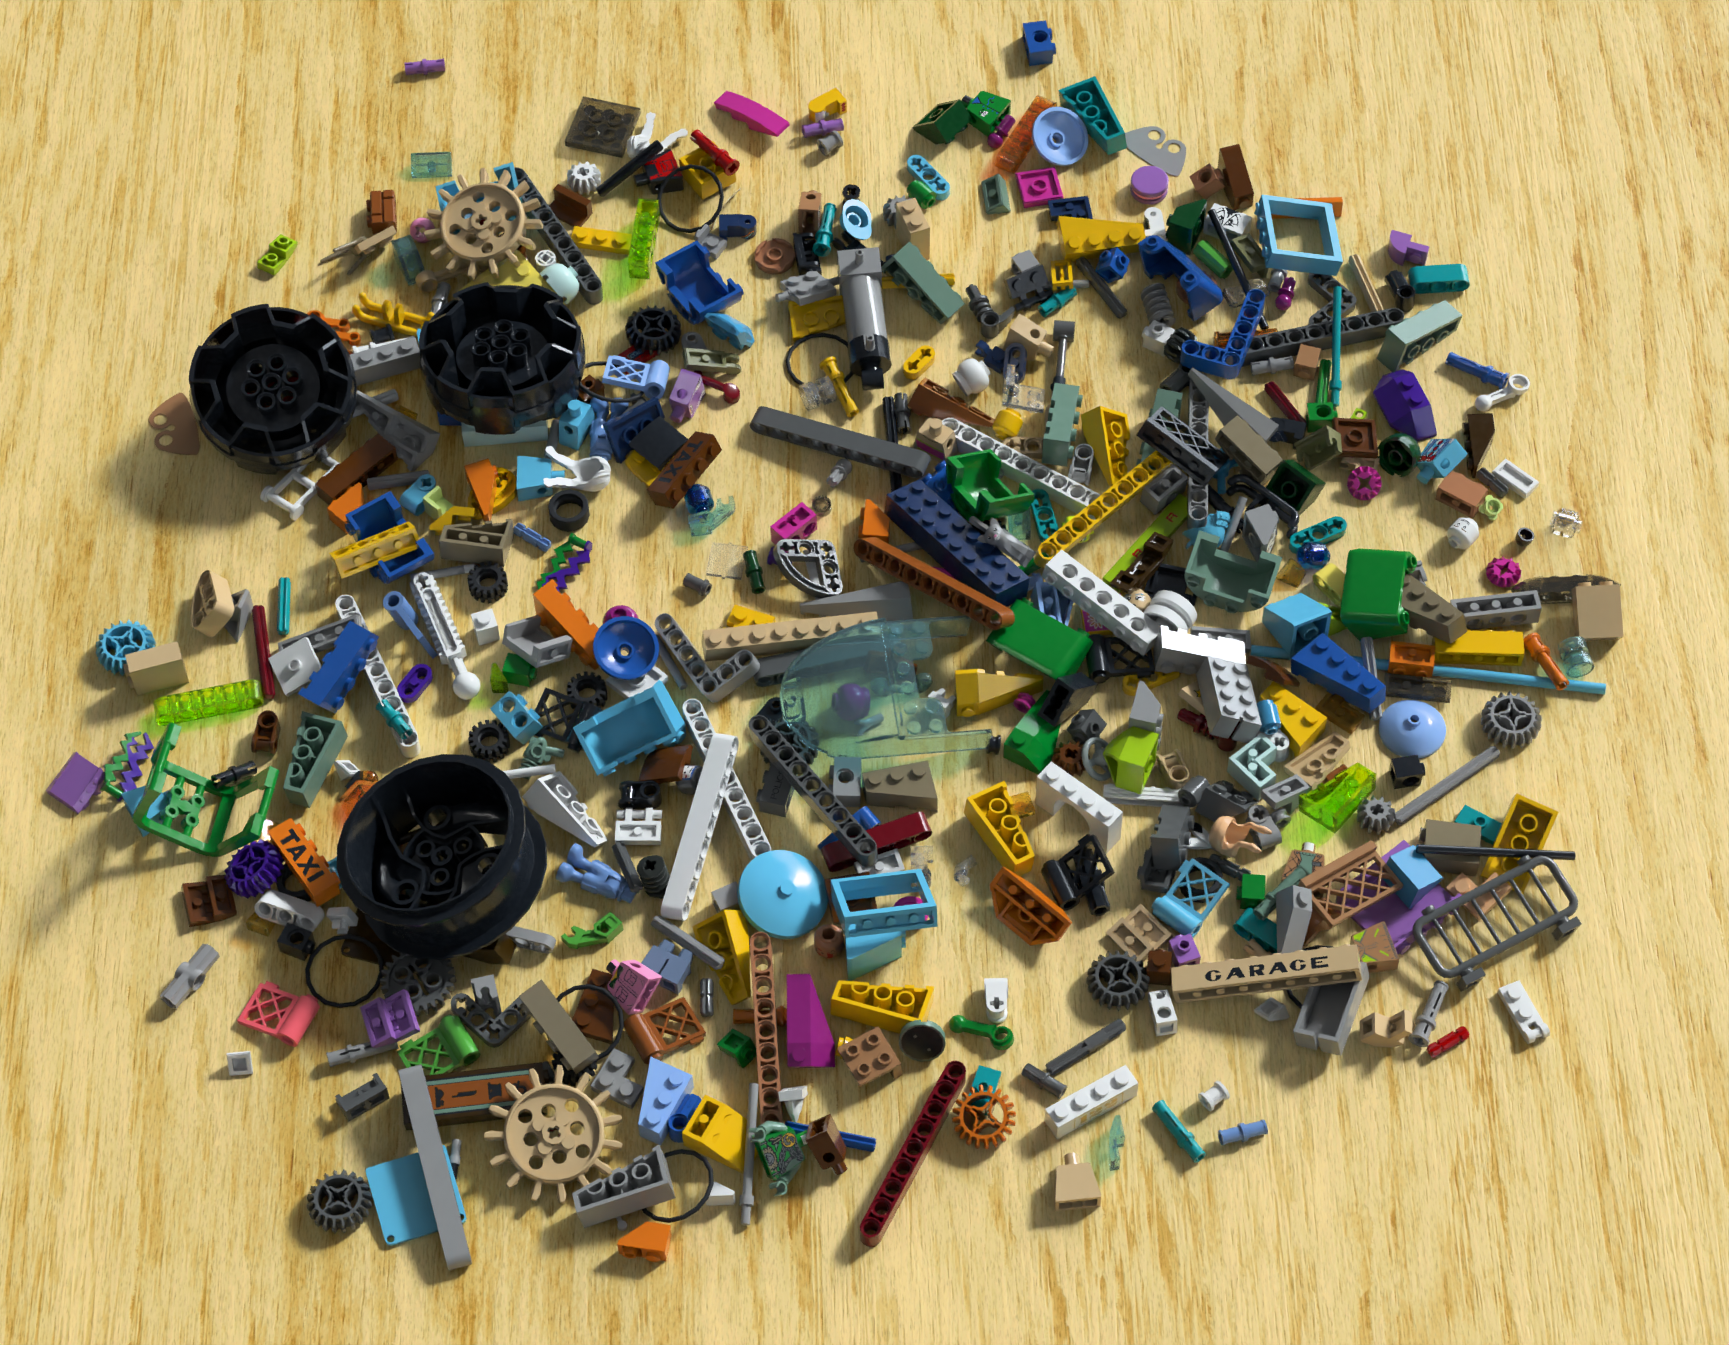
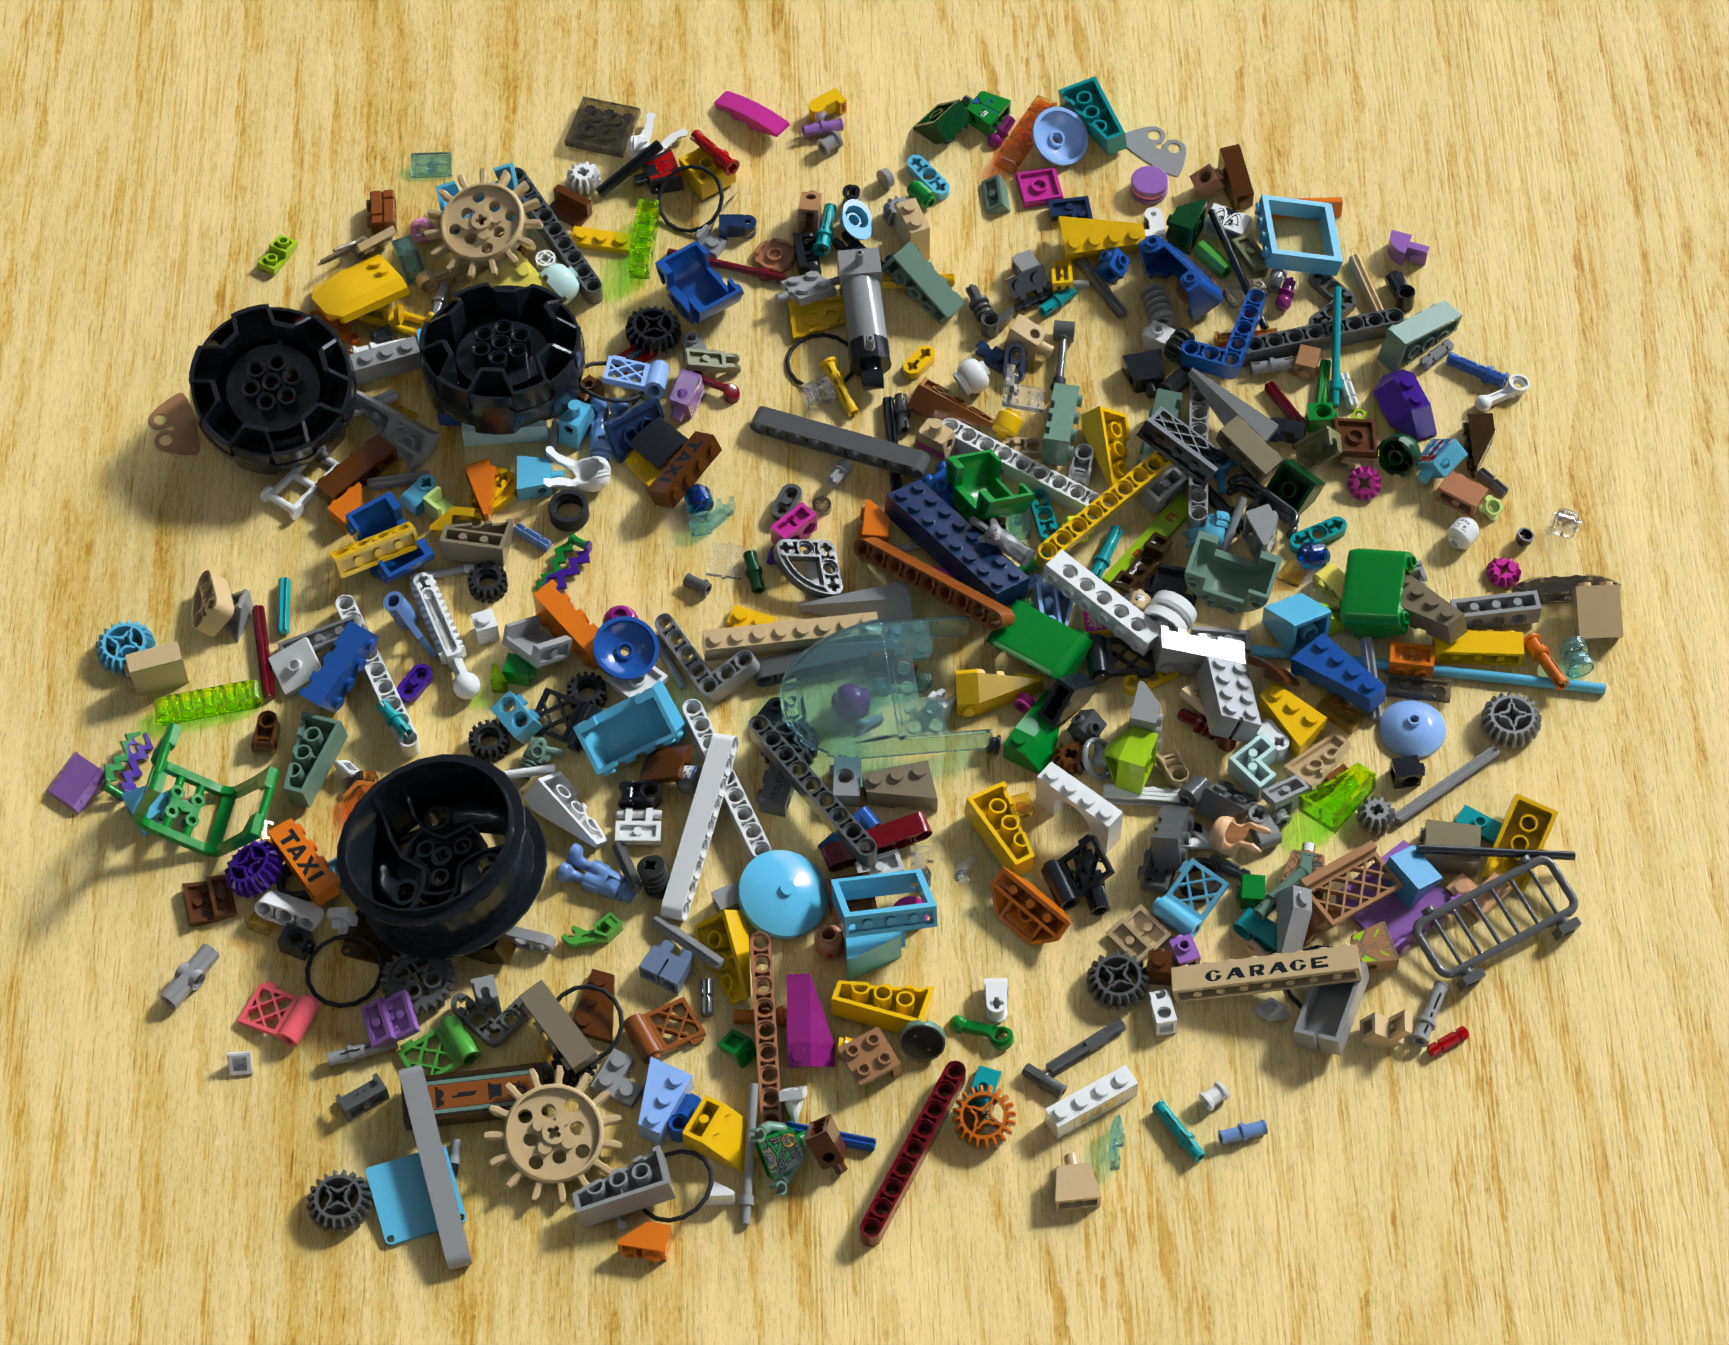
(234, 774): black pin -> none
(359, 290): none -> yellow wedge
(424, 66): medium lavender pin -> none
(632, 984): bright pink torso -> none
(727, 326): dark azure slope -> none
(763, 273): none -> dark red bar
(784, 503): none -> dark grey plate
(885, 178): none -> light grey tile
(1038, 43): blue brick -> none
(1102, 560): none -> teal pin
(1144, 371): none -> black torso
(1269, 716): dark azure brick -> none
(1348, 391): none -> white axle
(1436, 354): none -> light grey axle
(1439, 278): teal beam -> none
(1515, 478): white tile -> none
(1523, 1012): white plate -> none

